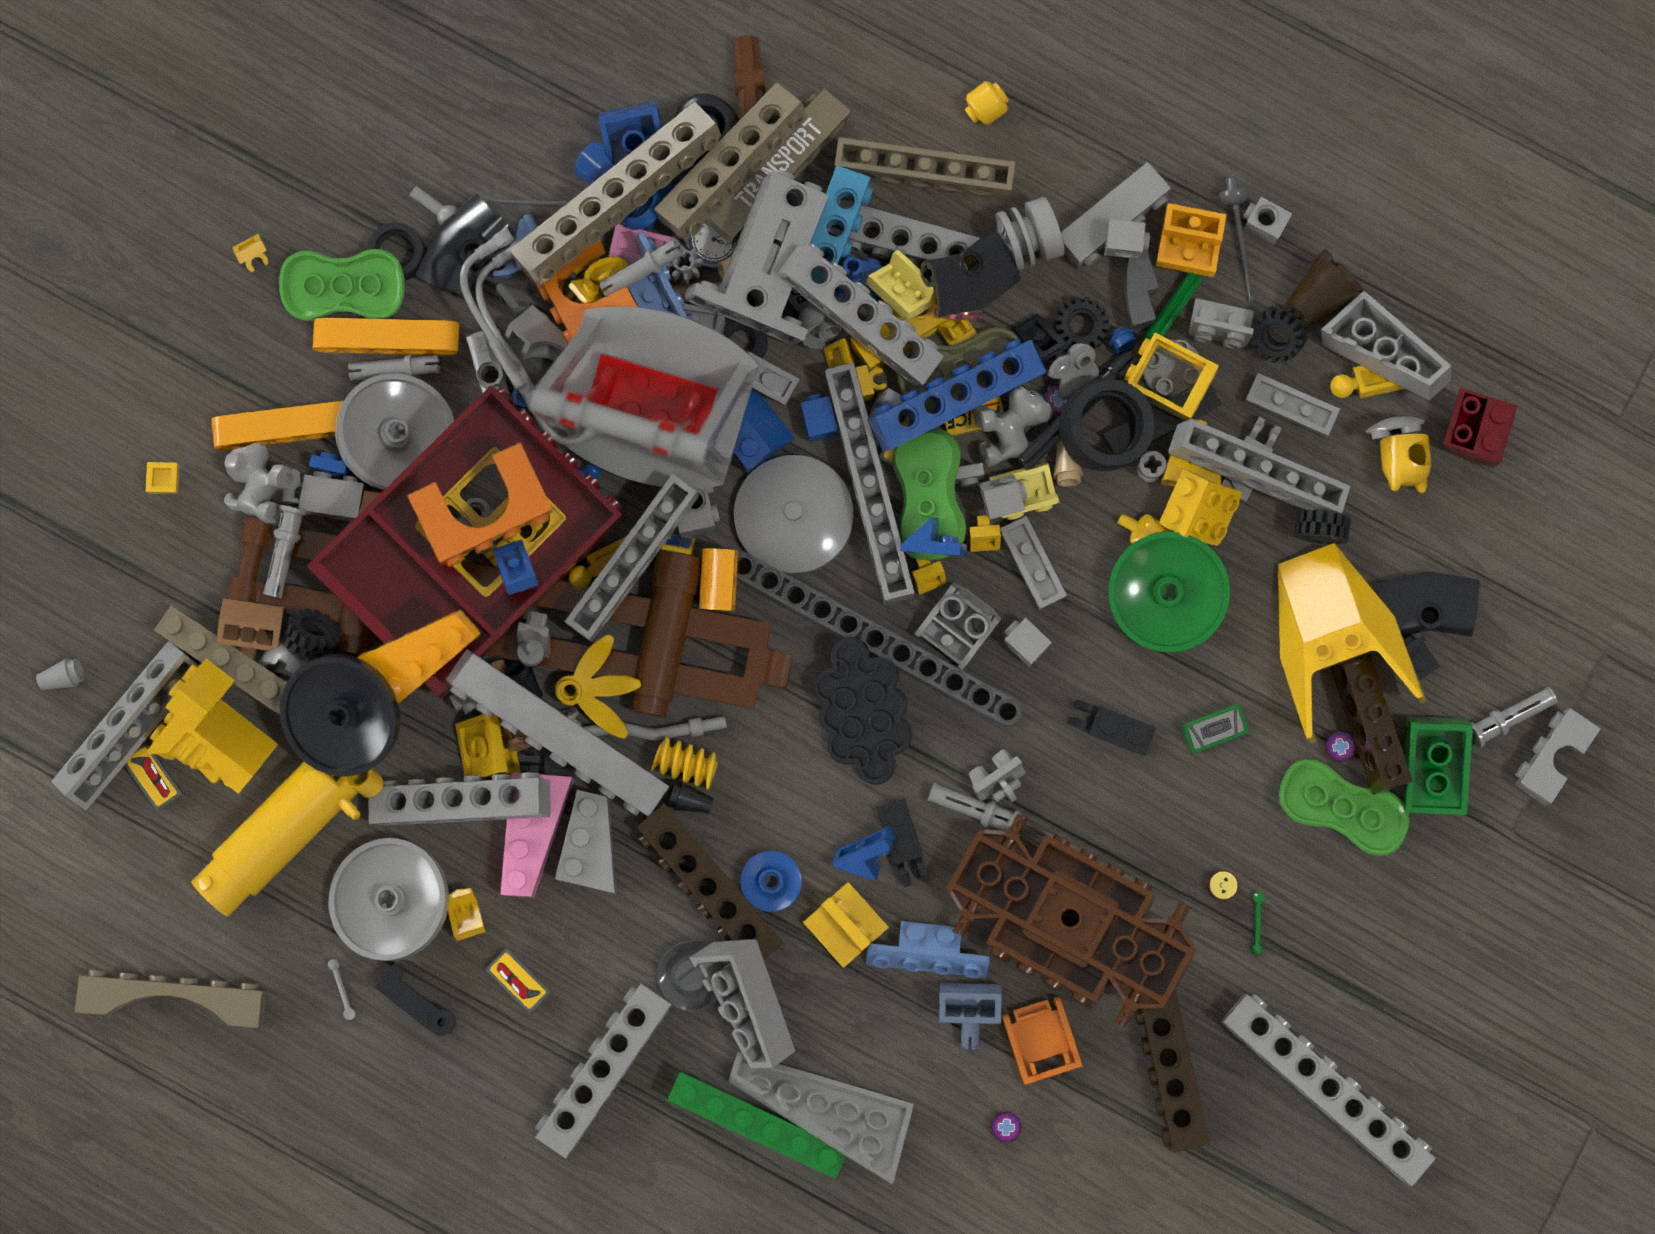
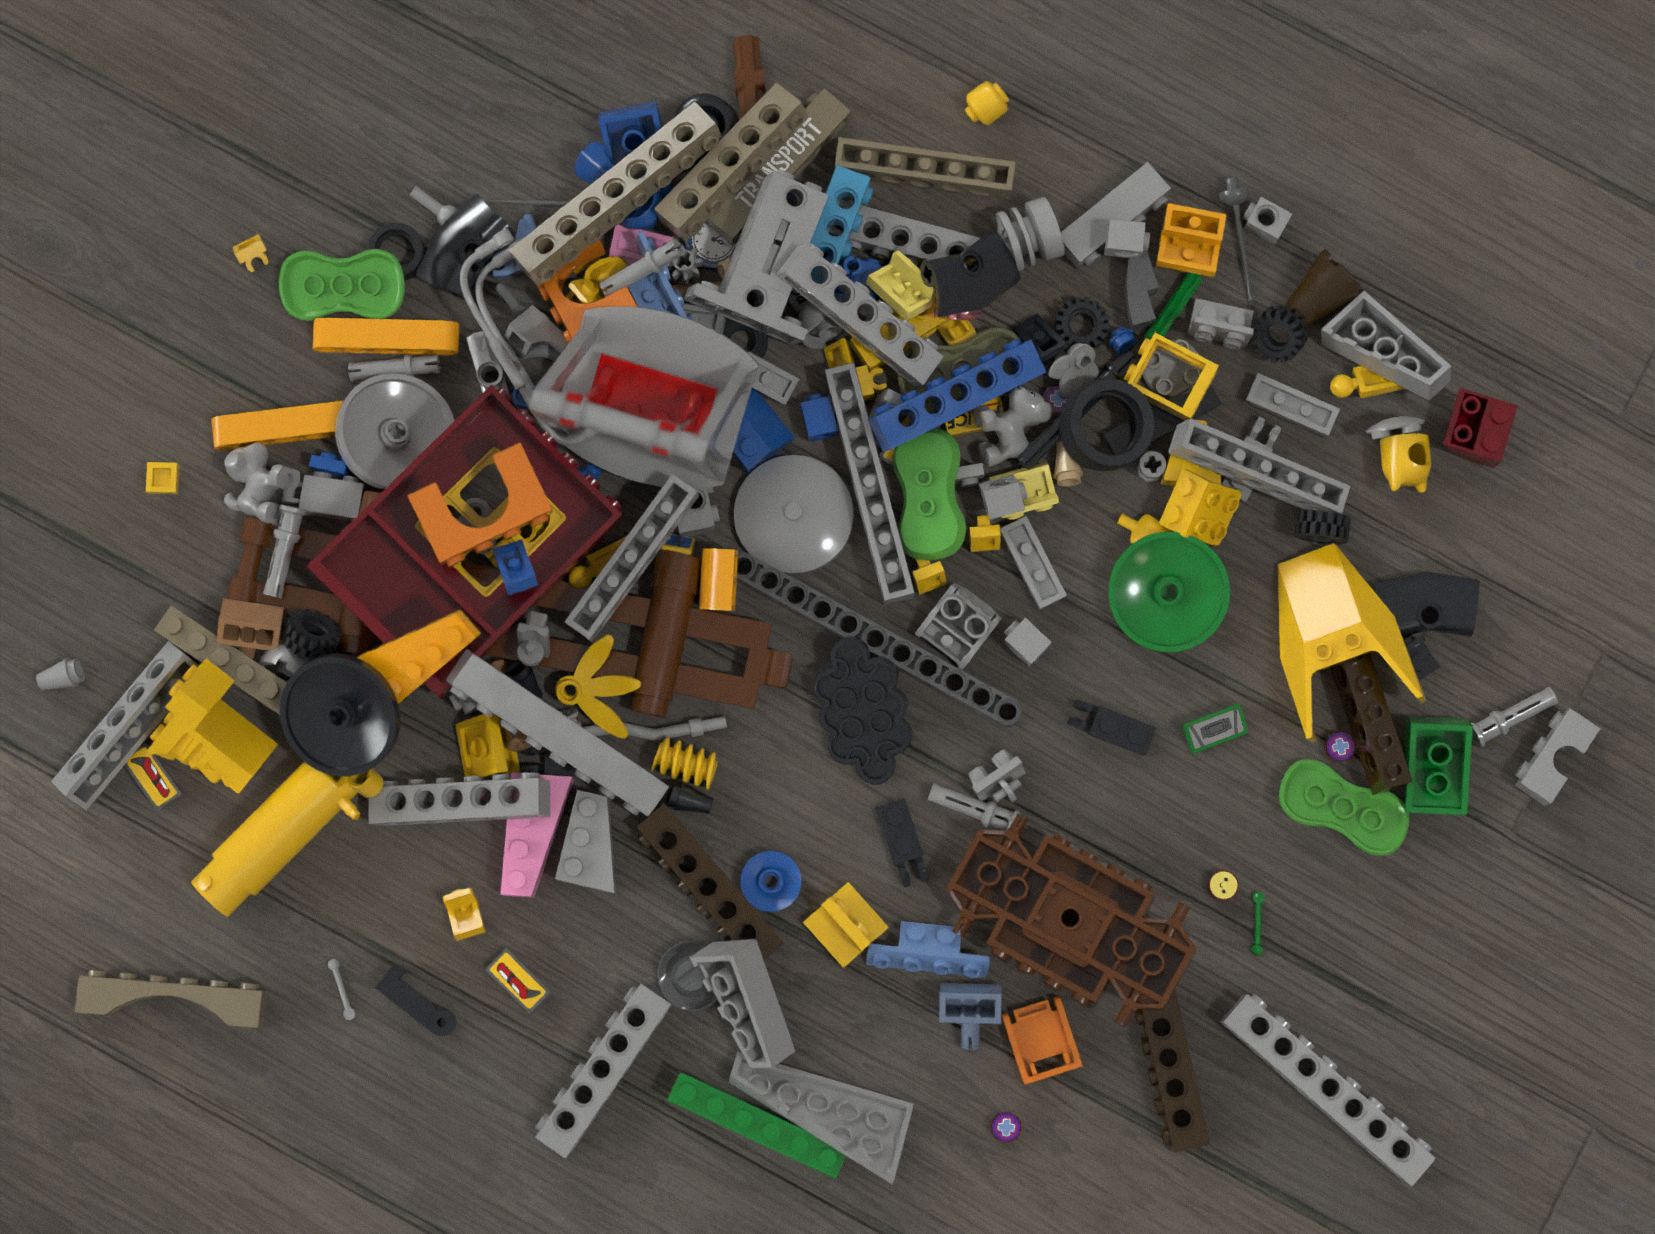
(388, 899): light grey dish -> none
(861, 855): blue slope -> none
(925, 541): blue slope -> none

